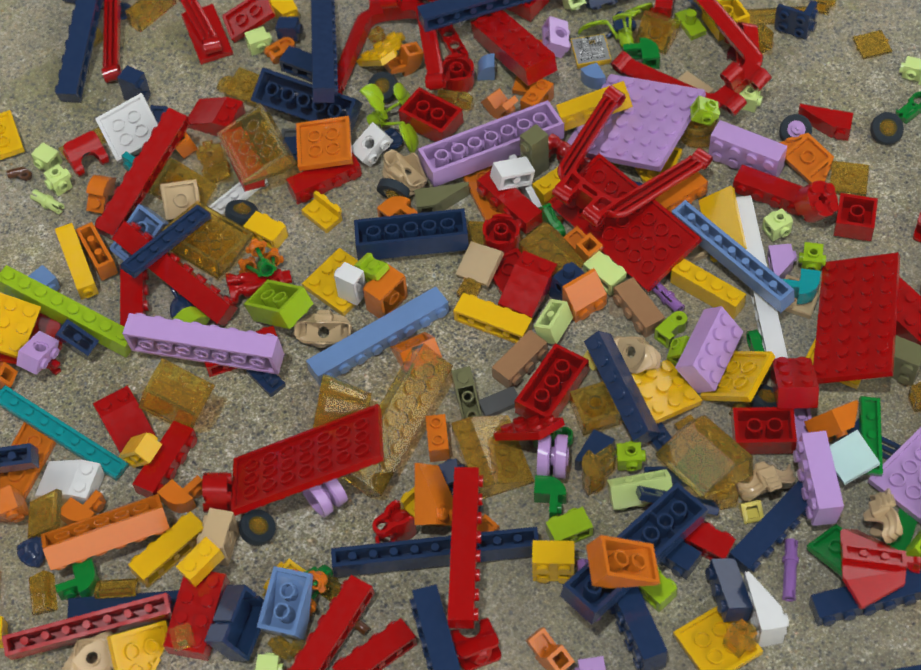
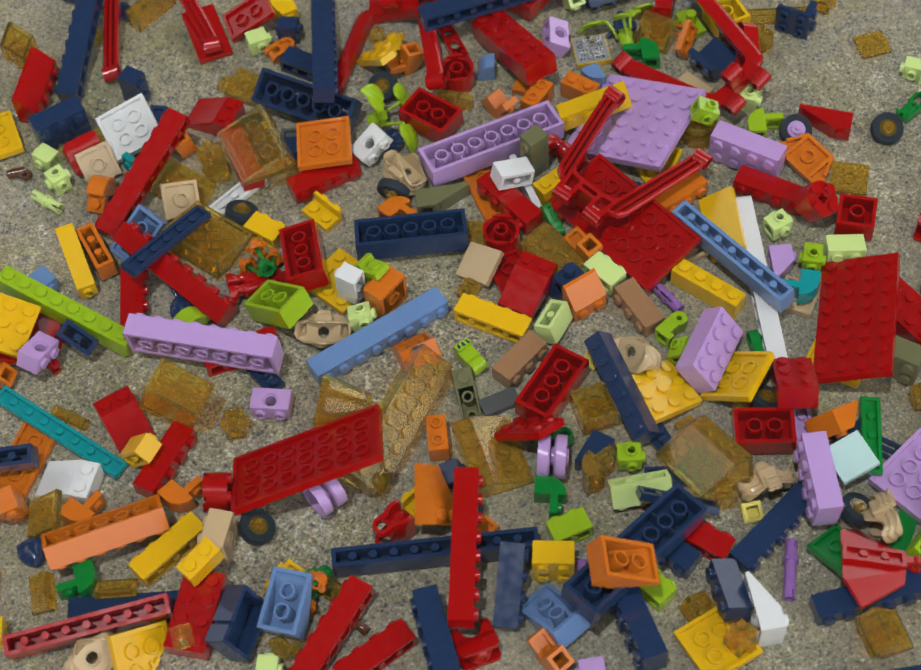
(16, 44): none -> clear yellow slope
(34, 84): none -> red slope
(60, 122): none -> dark blue piece
(70, 417): none -> clear yellow pin
(98, 161): none -> tan tile
(235, 423): none -> clear yellow brick
(263, 397): none -> lavender brick
(304, 255): none -> red brick
(361, 315): none -> yellowish green brick
(469, 356): none -> lime leg
(509, 585): none -> dark blue brick
(550, 611): none -> medium blue slope
(575, 85): none -> orange brick
(685, 38): none -> orange plate
(696, 605): none -> clear yellow bracket
(712, 58): none -> dark blue bracket
(760, 121): none -> lime brick
(844, 247): none -> yellowish green brick
(854, 508): none -> black wheel
(883, 633): none -> clear yellow slope

